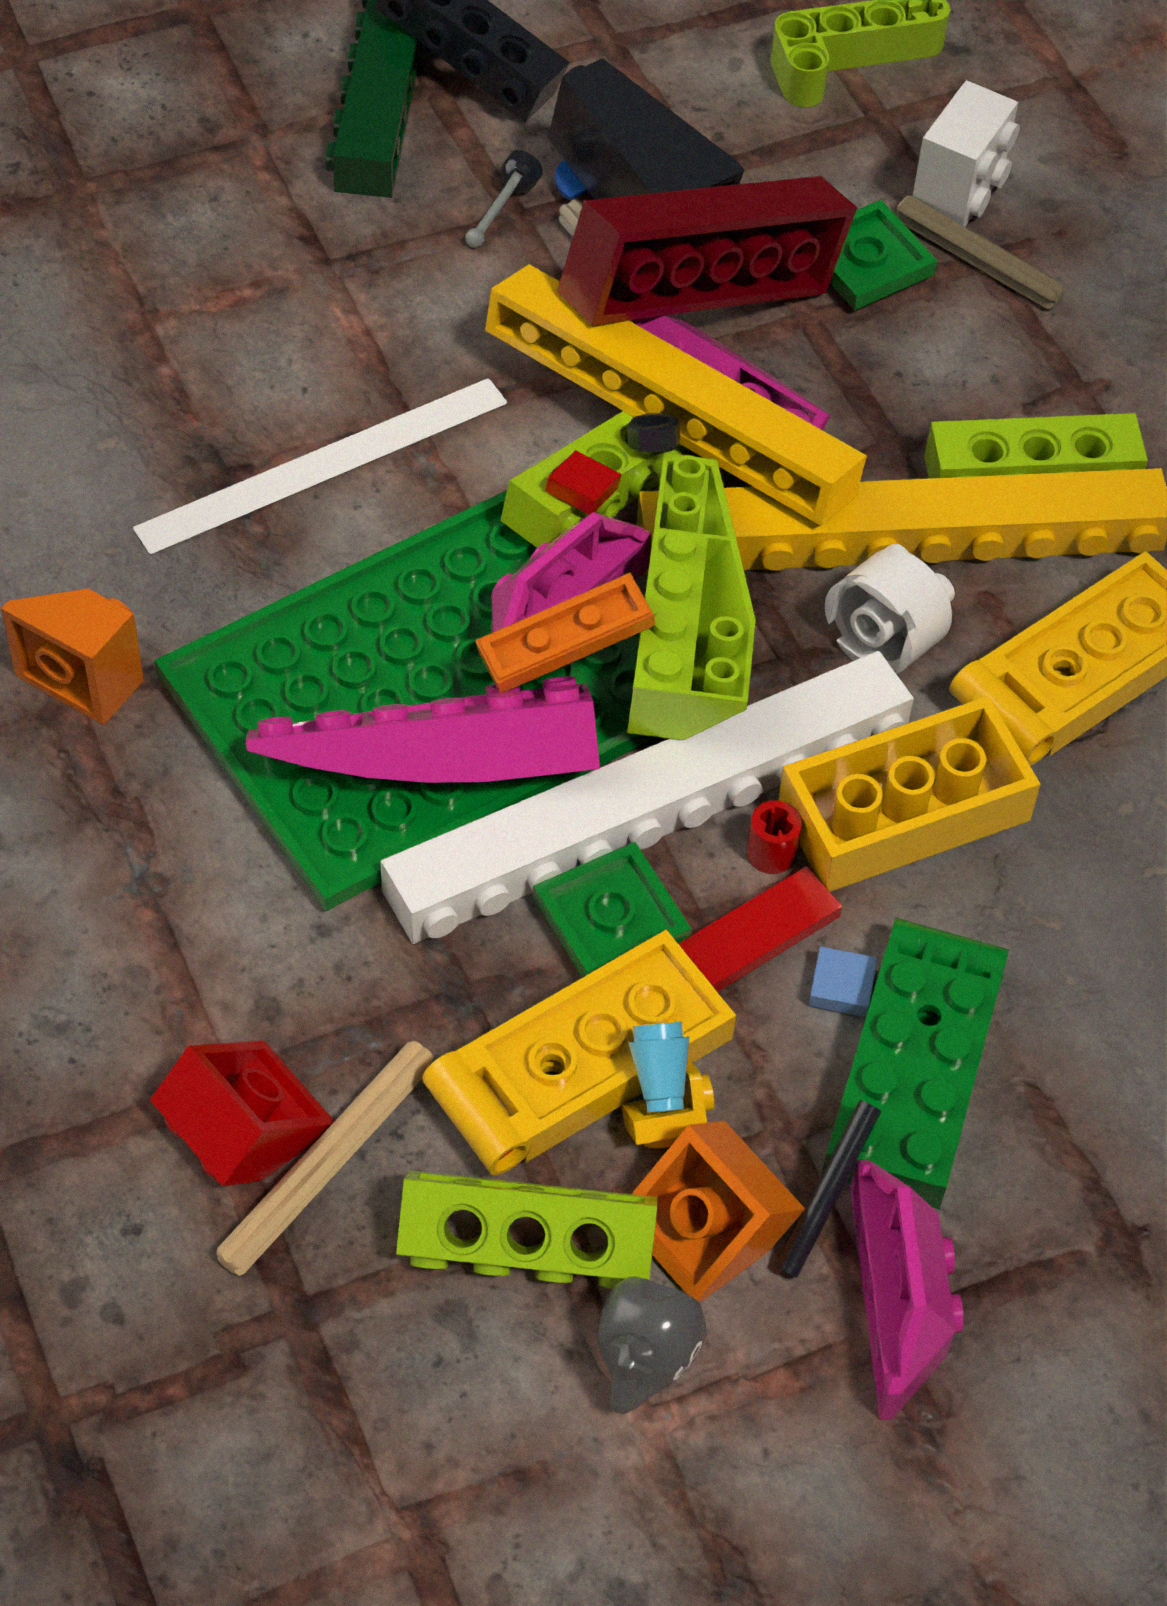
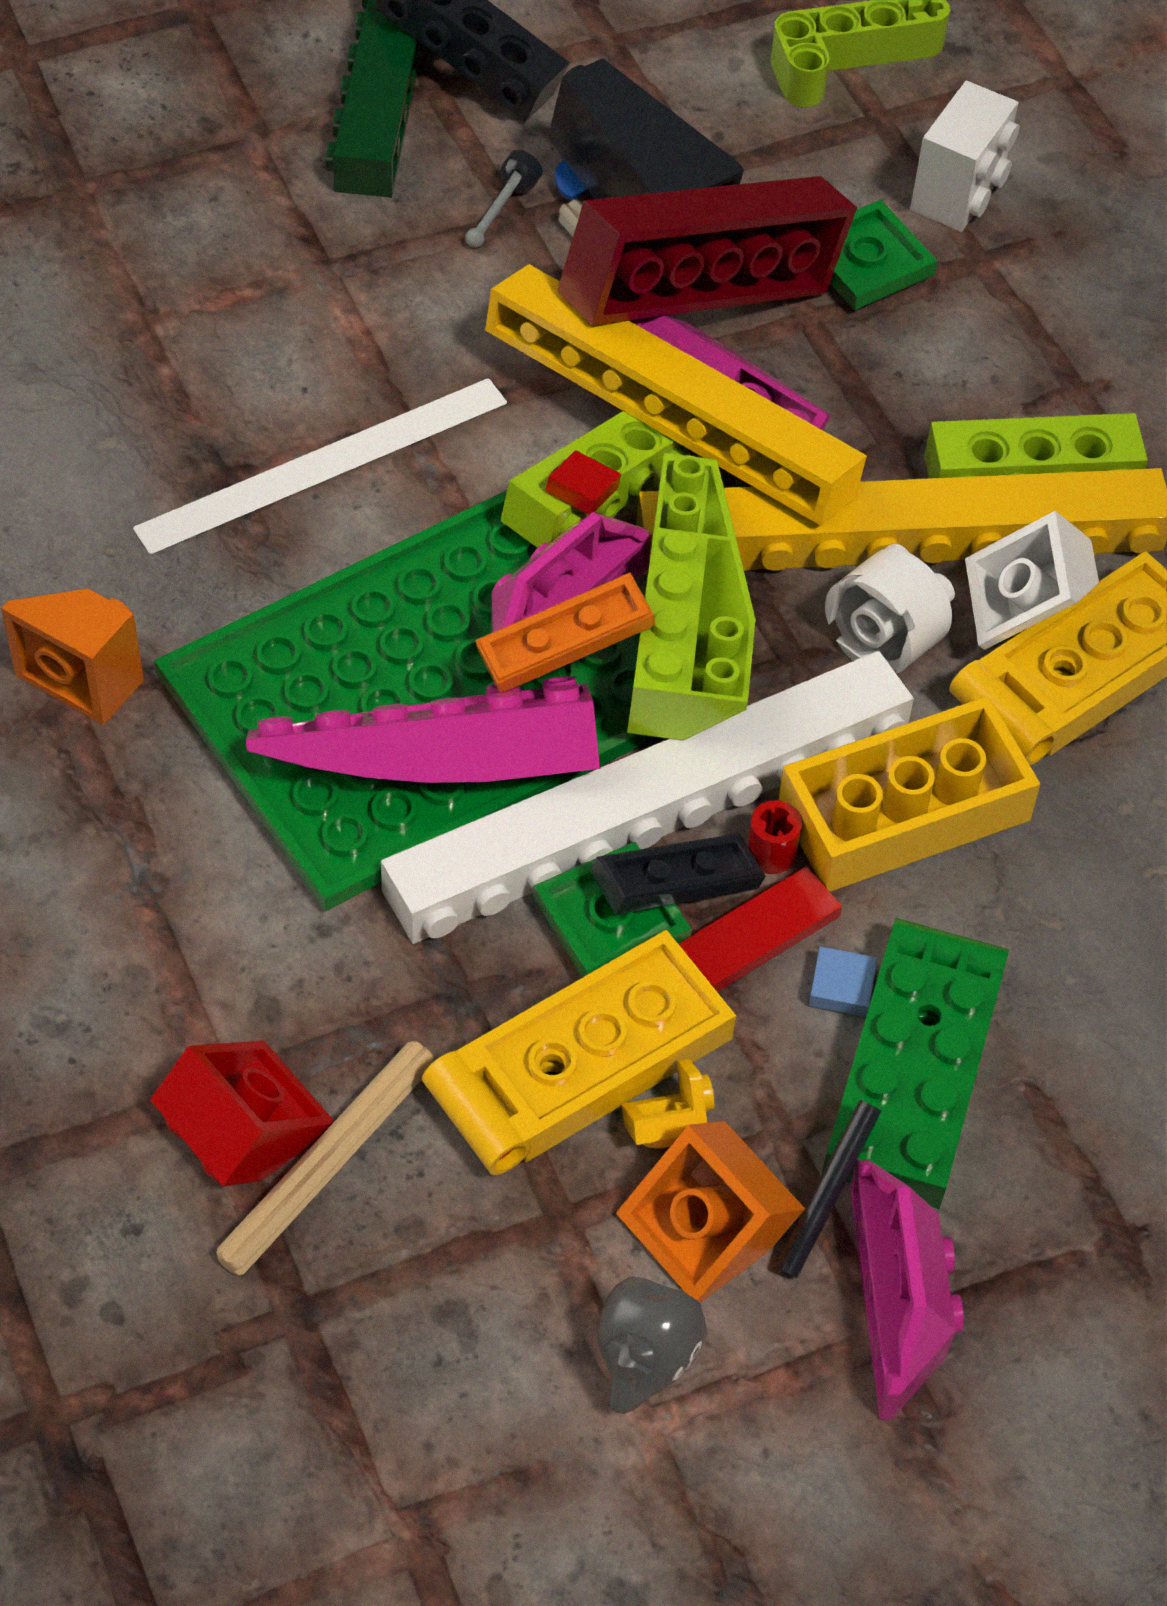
(497, 1203): lime brick -> none
(654, 433): black tile -> none
(661, 1064): medium azure cone -> none
(677, 873): none -> black tile
(980, 252): dark tan axle -> none
(1029, 577): none -> white slope

